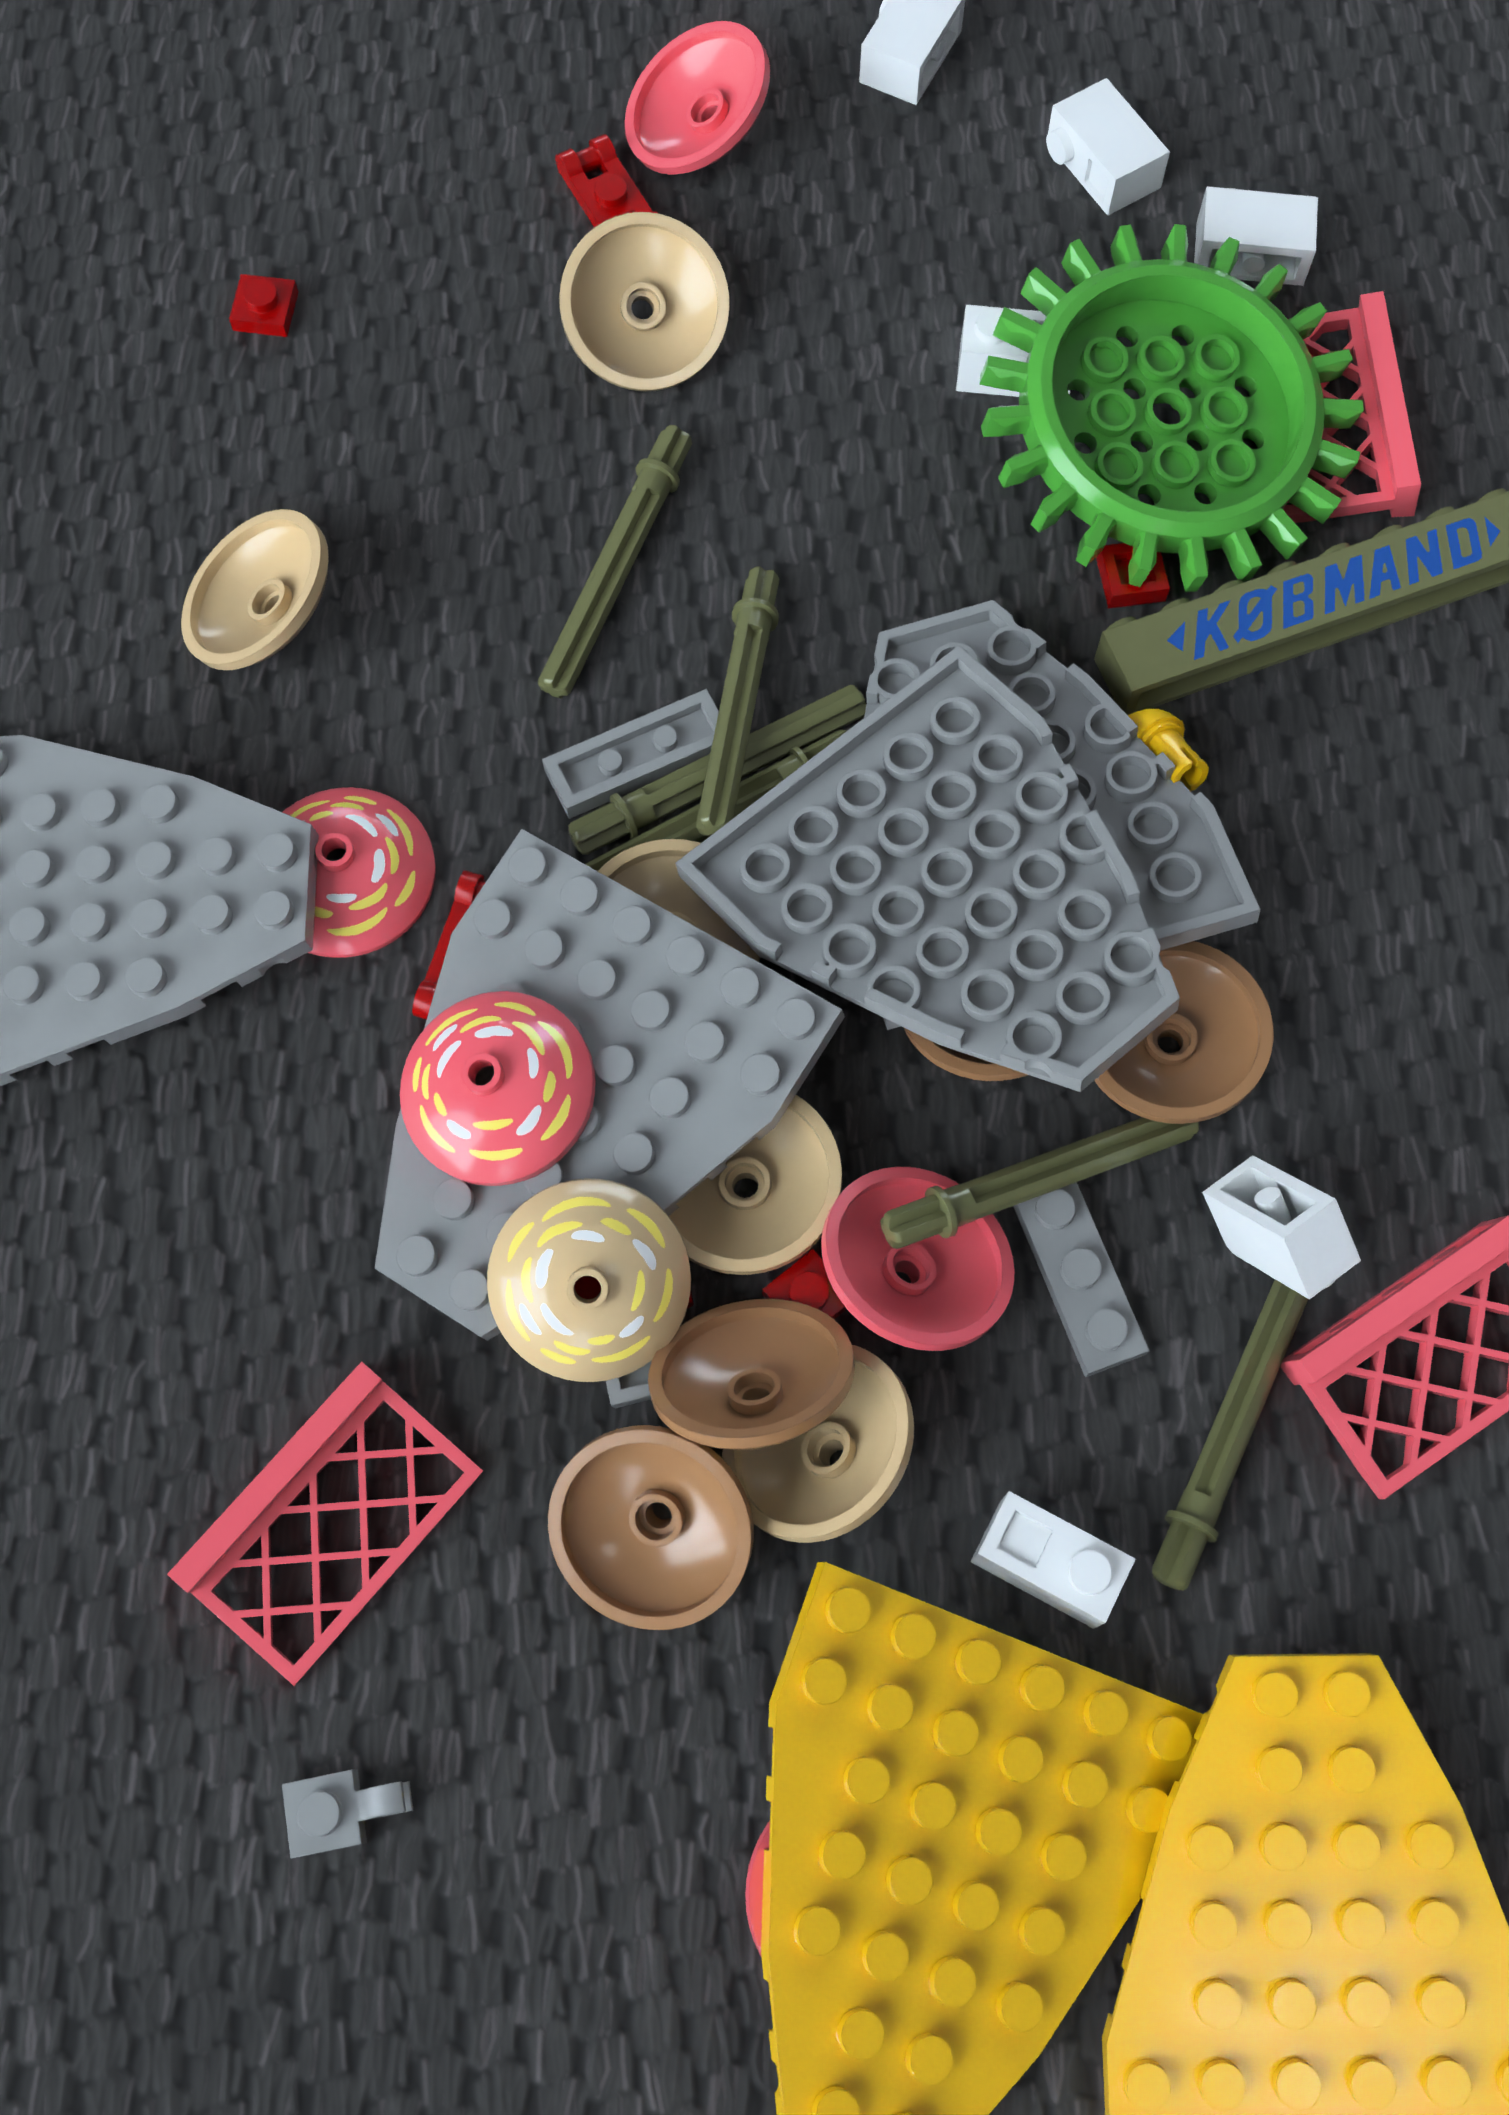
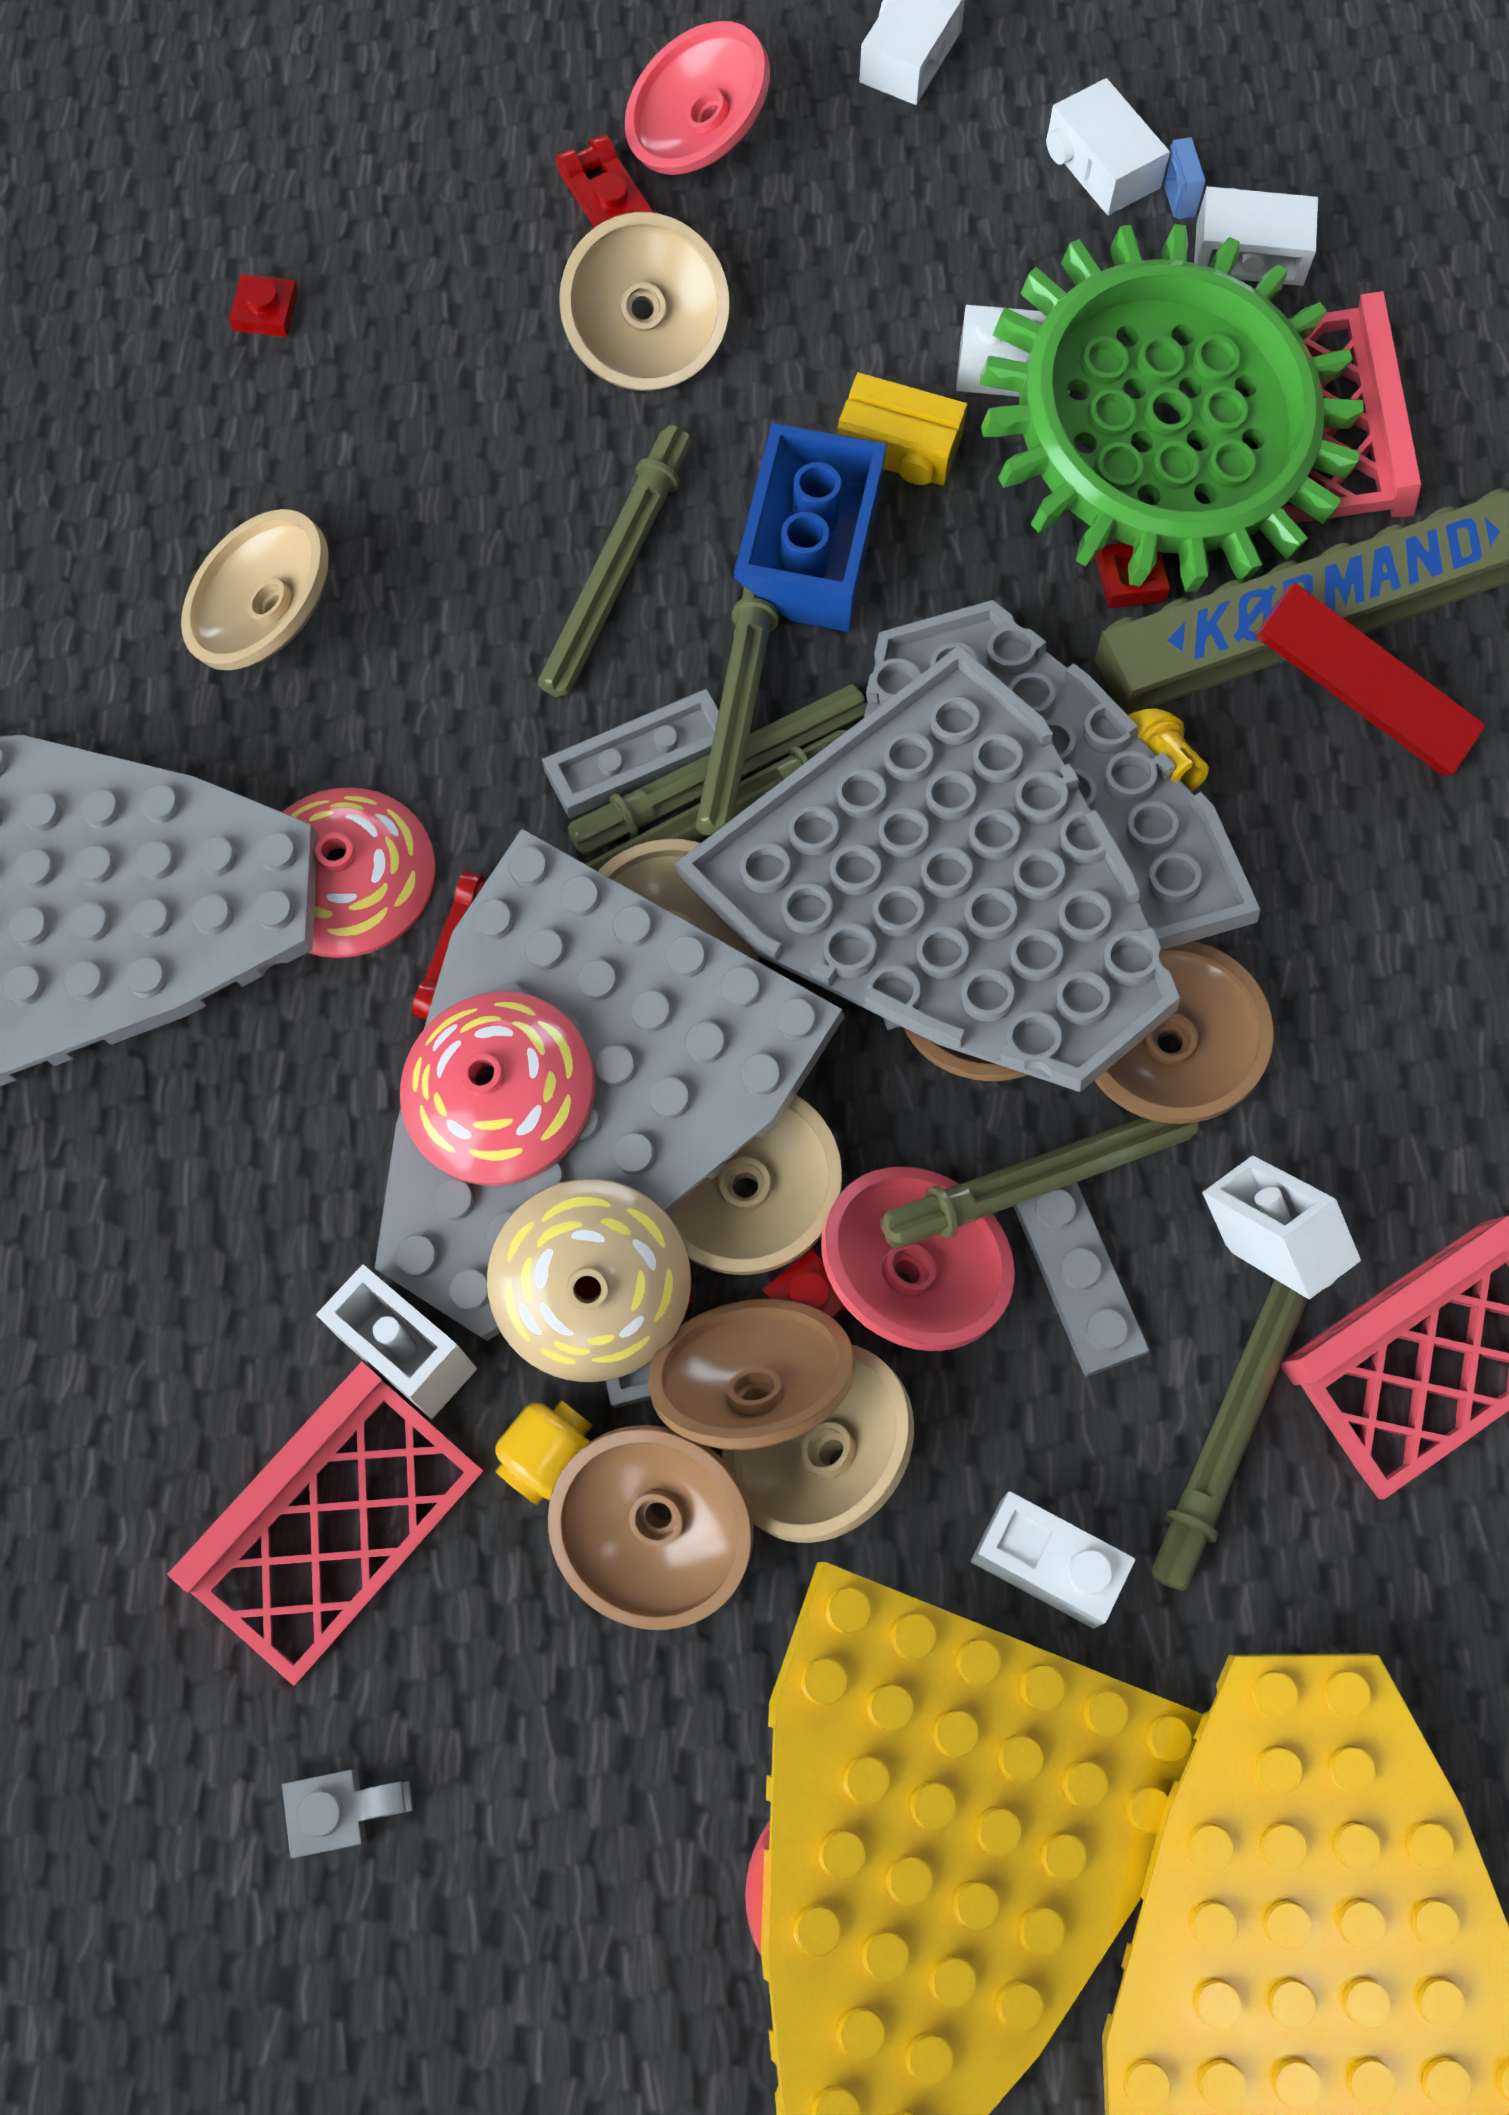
(397, 1341): none -> white brick
(540, 1447): none -> yellow head
(811, 524): none -> blue slope
(916, 425): none -> yellow brick
(1183, 178): none -> medium blue tile
(1370, 680): none -> red tile

